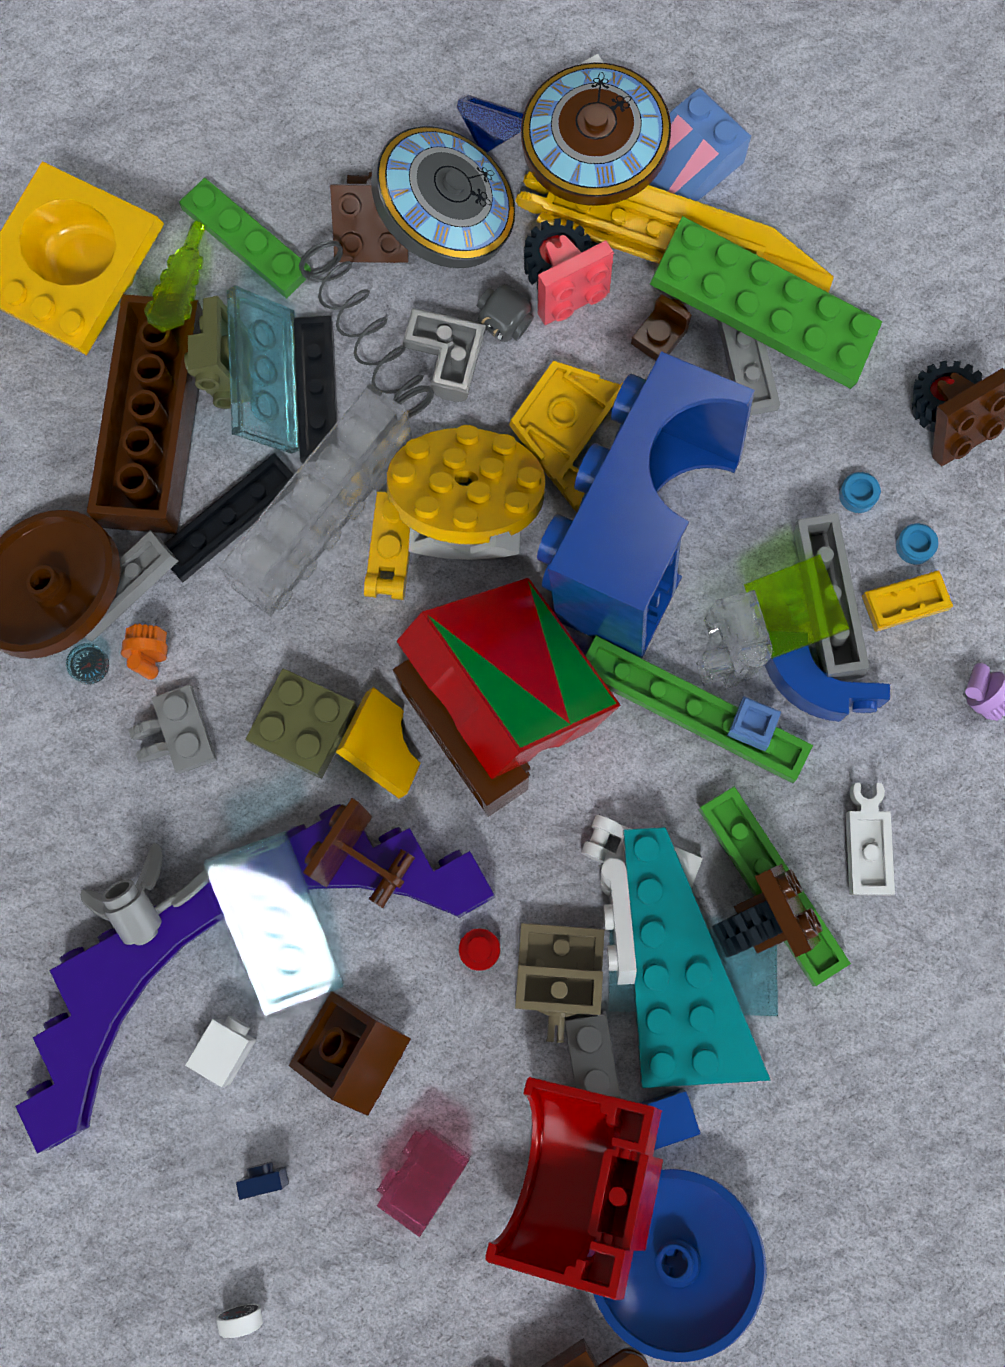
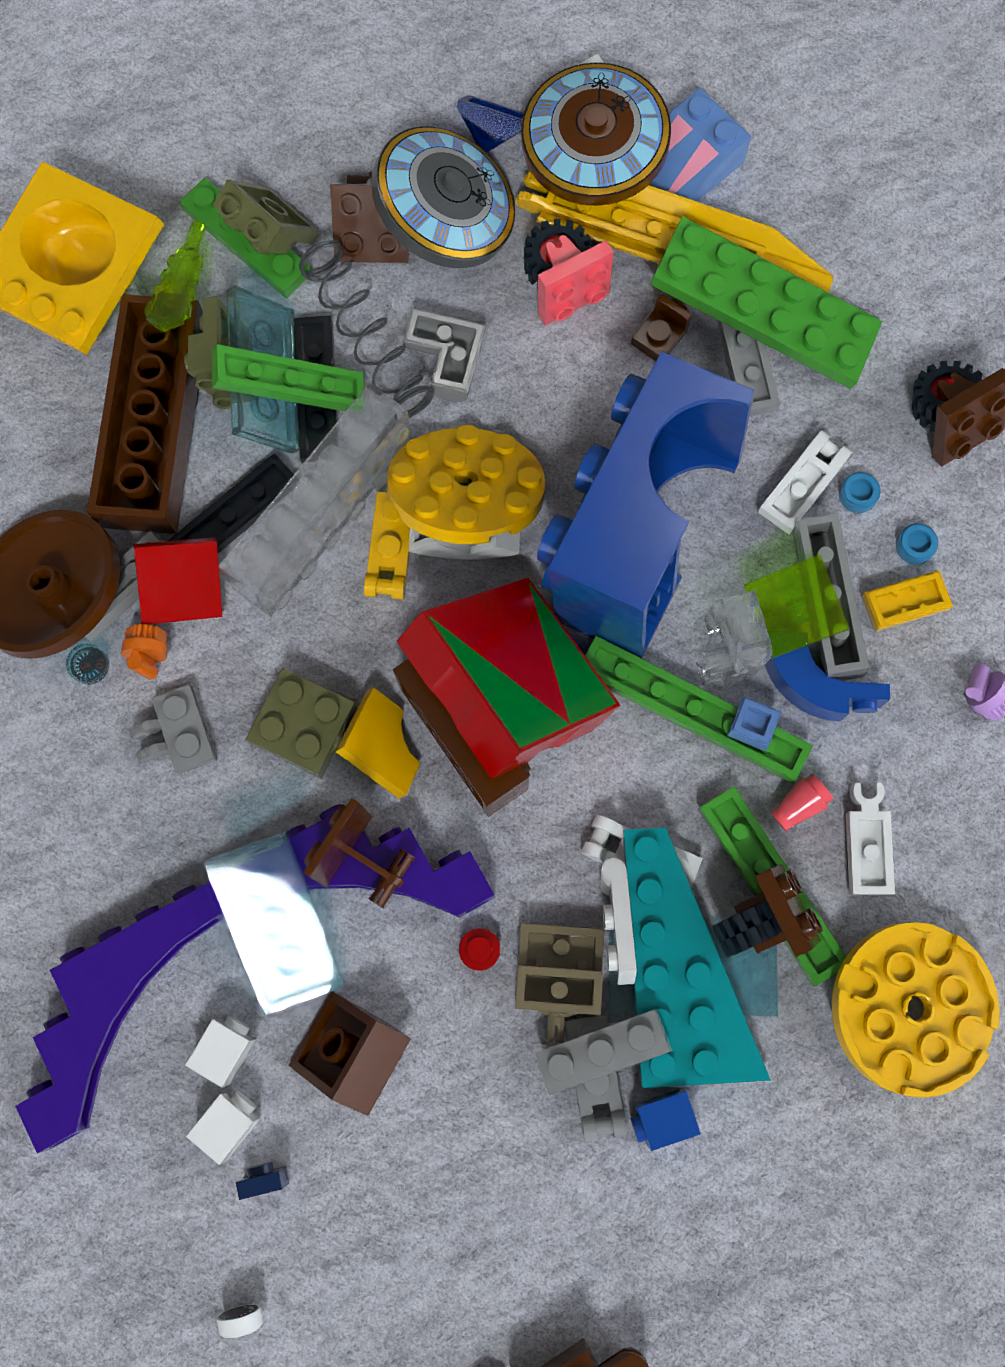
(130, 907): light grey plant -> none
(178, 580): none -> red tile
(224, 1126): none -> white brick
(263, 217): none -> olive plate
(284, 378): none -> bright green plate
(423, 1181): clear pink brick -> none
(505, 313): dark grey head -> none
(561, 420): yellow wing -> none
(583, 1190): red piece -> none
(603, 1051): none -> light grey plate
(697, 1276): blue dish -> none
(802, 802): none -> coral cone
(804, 483): none -> white plate
(872, 1001): none -> yellow plate

